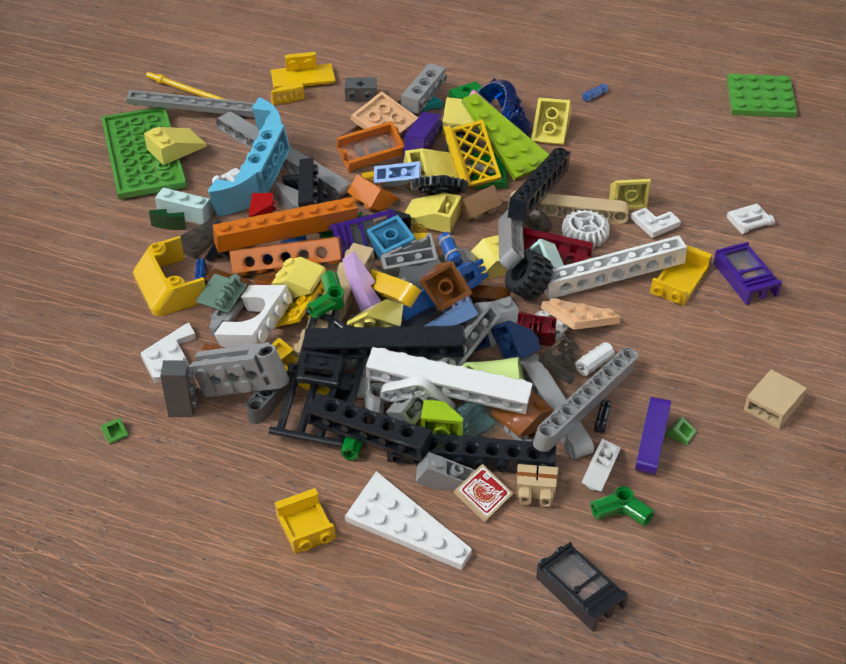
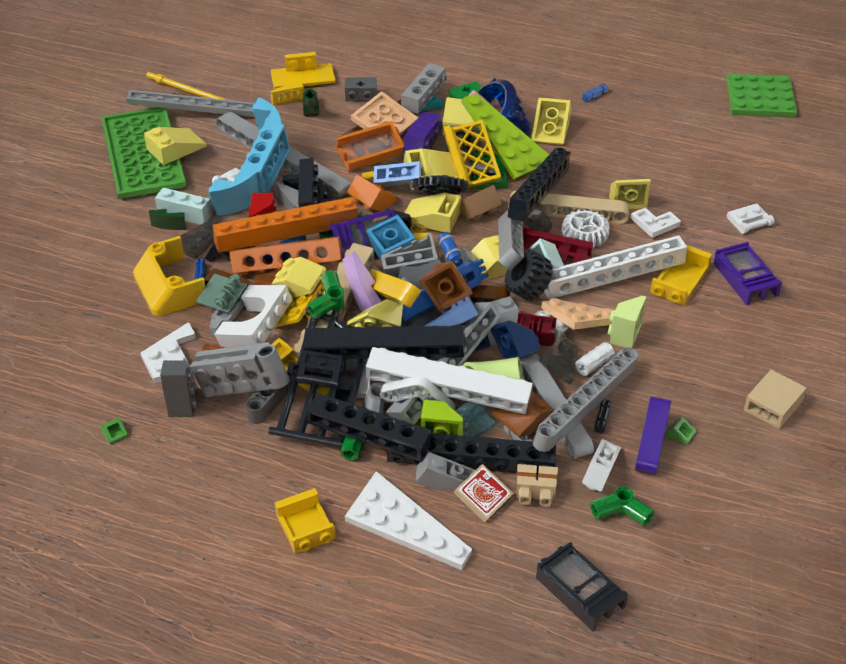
(310, 102): none -> dark green piece
(626, 322): none -> yellowish green slope

